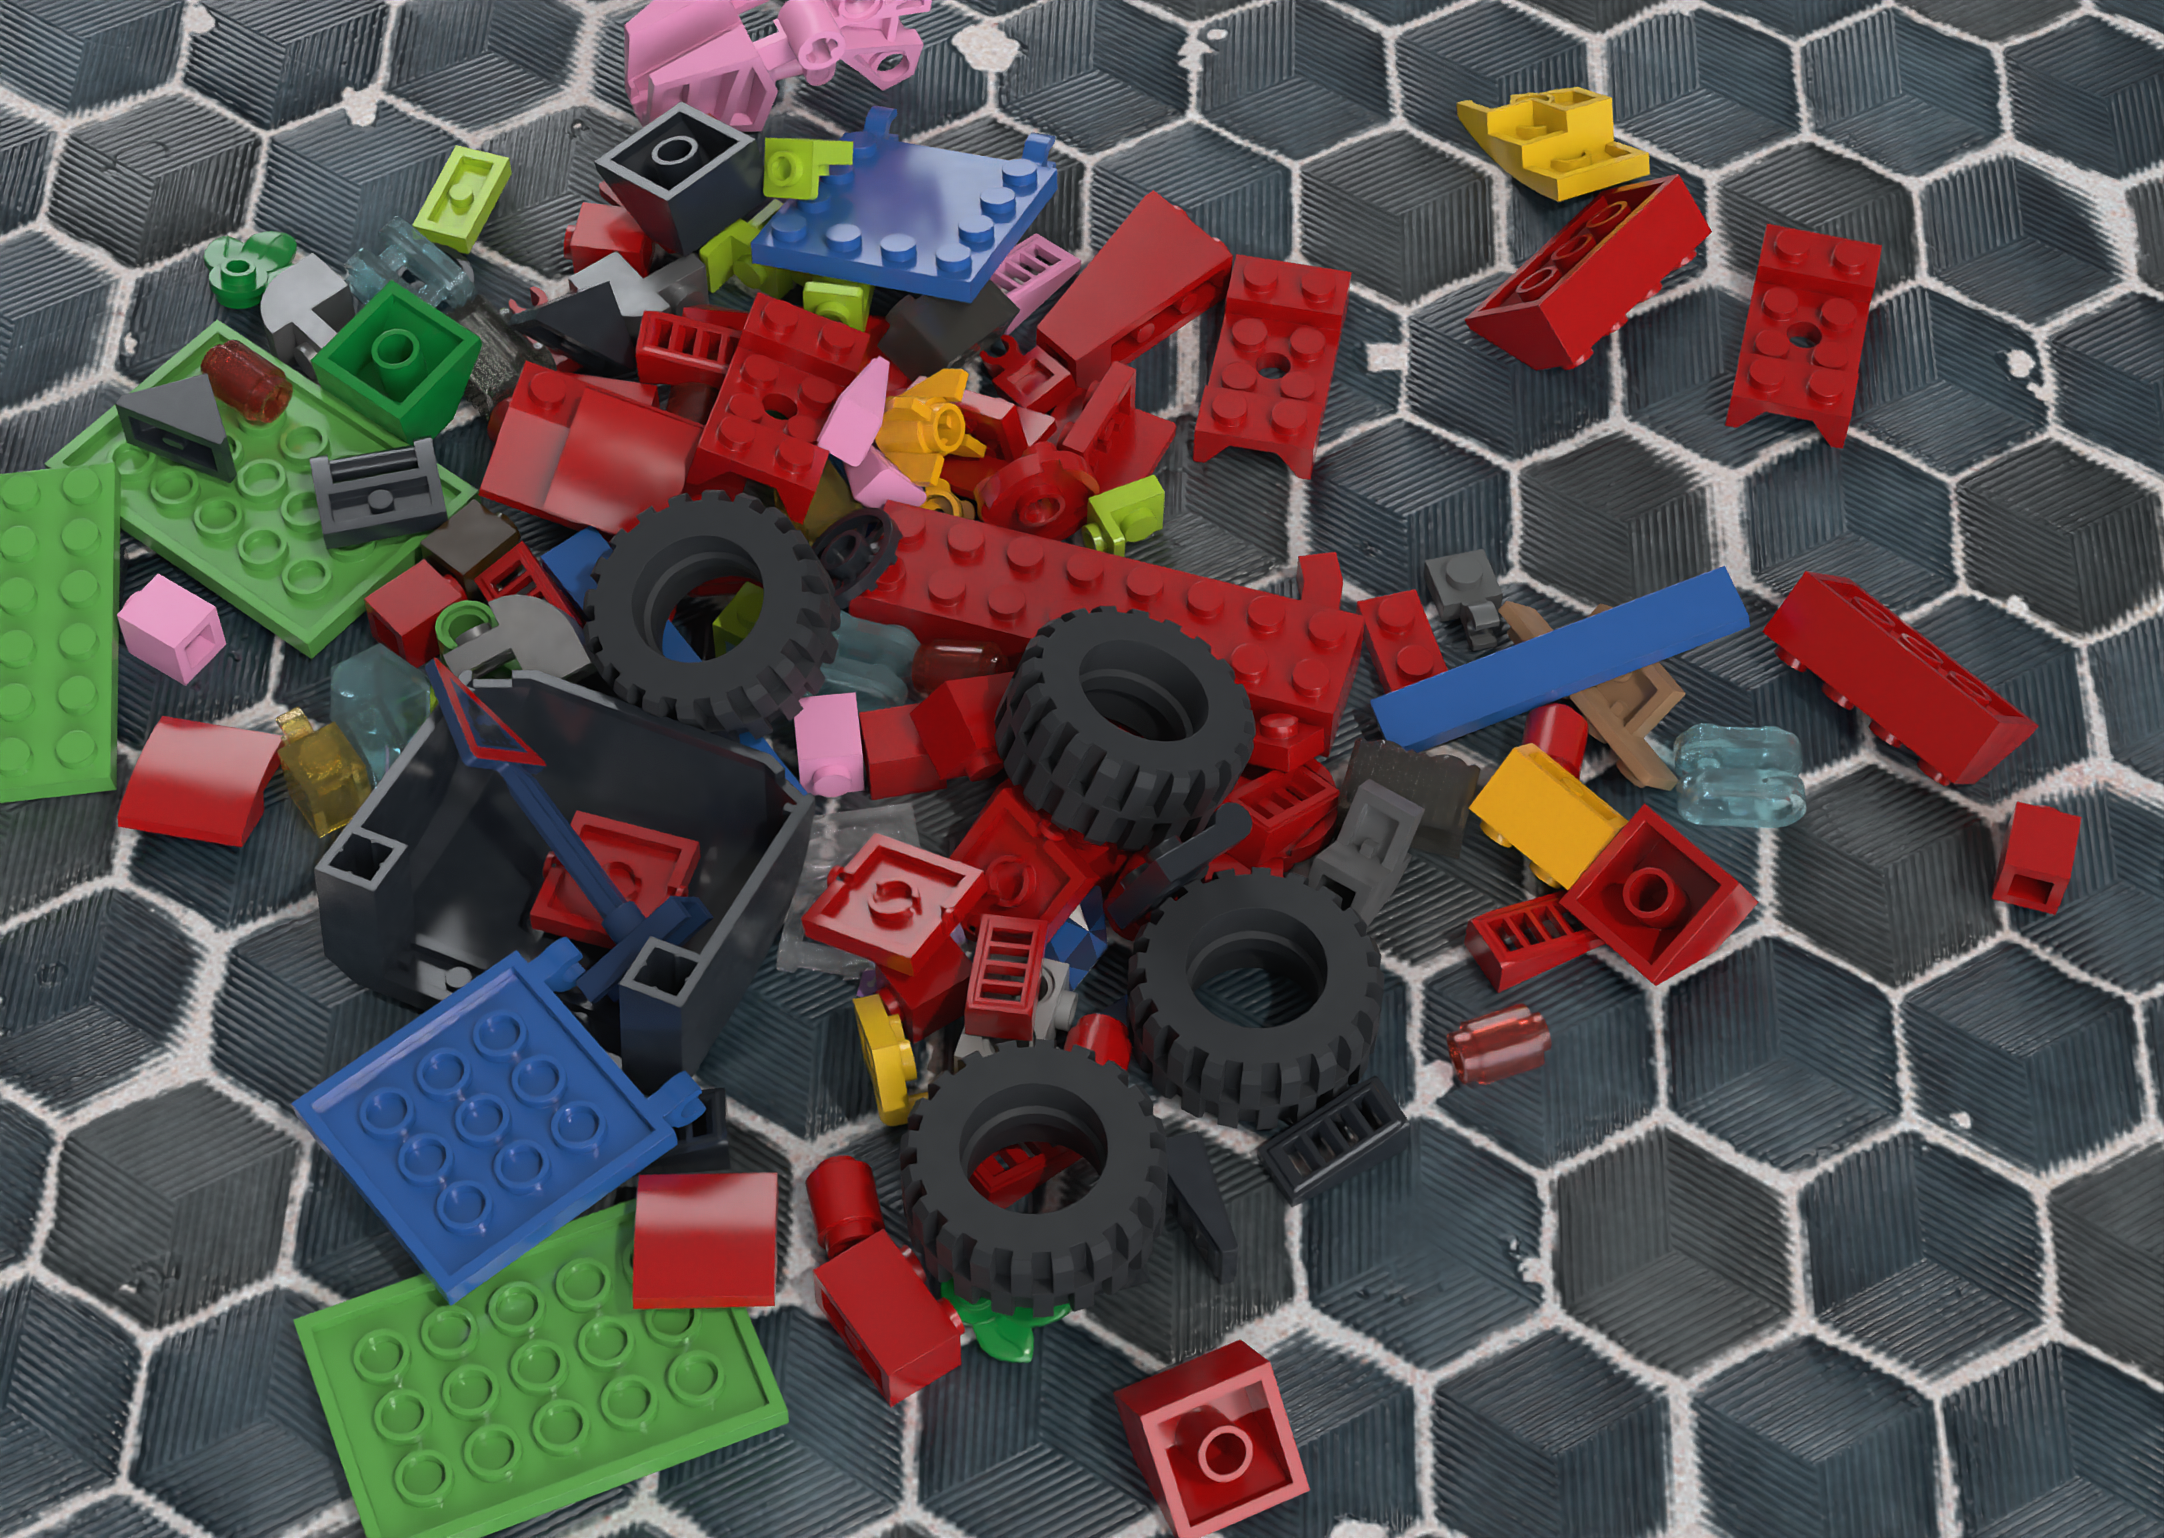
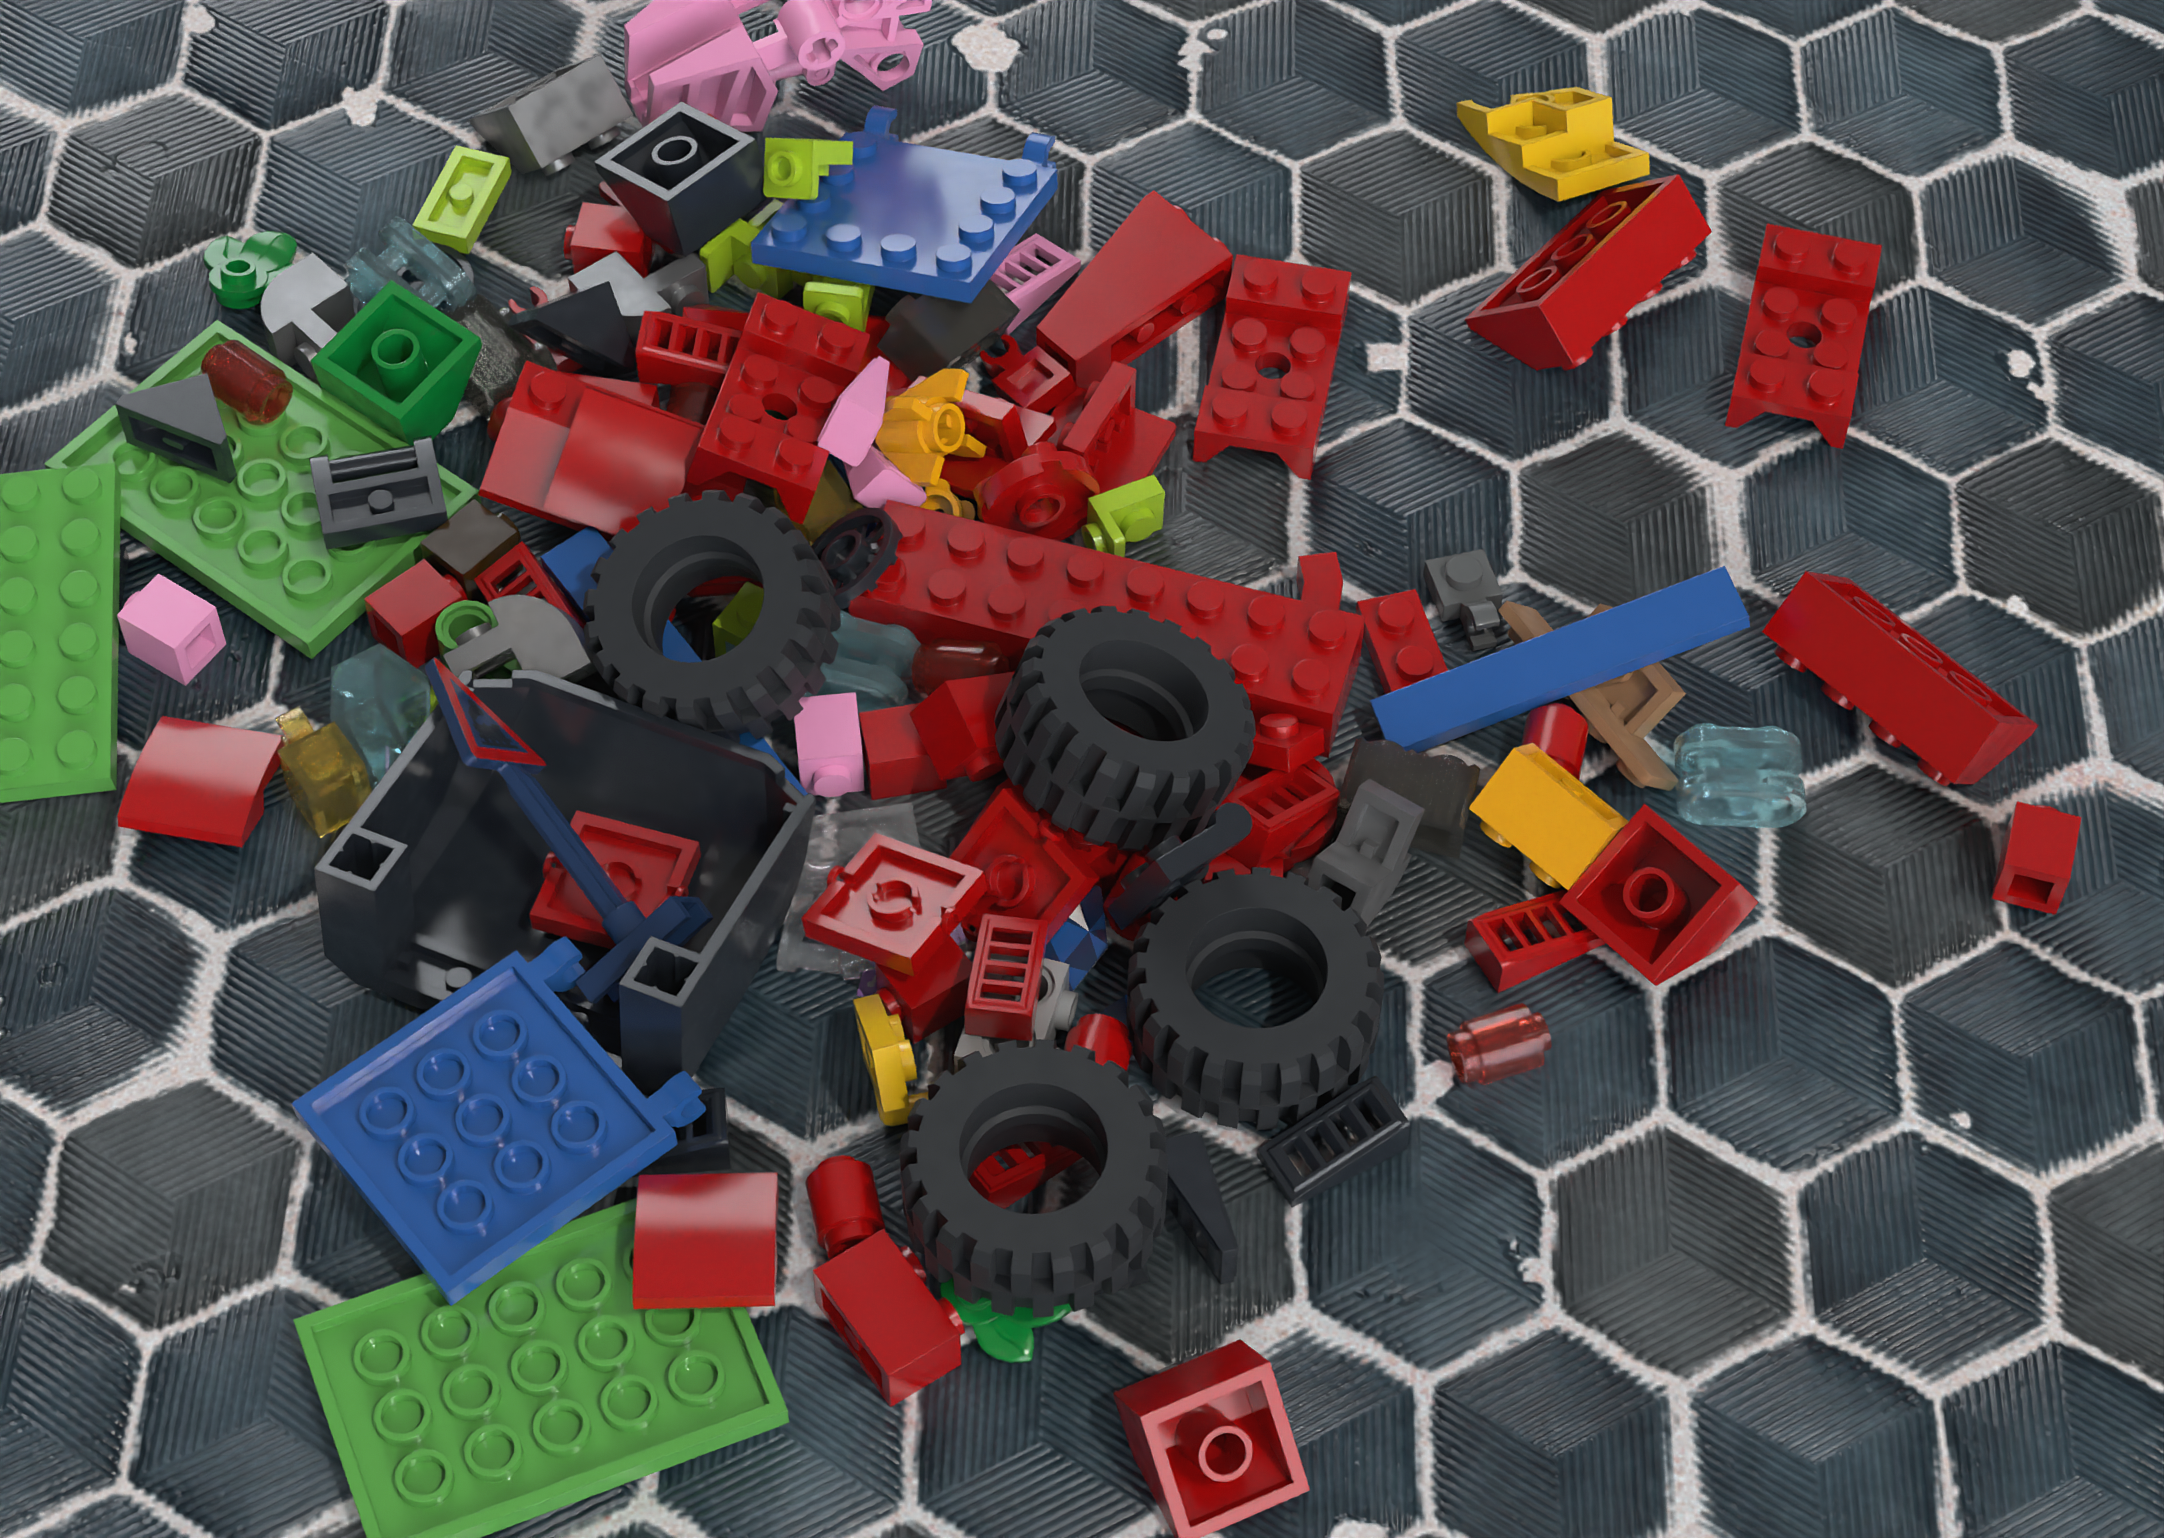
(555, 117): none -> flat silver slope

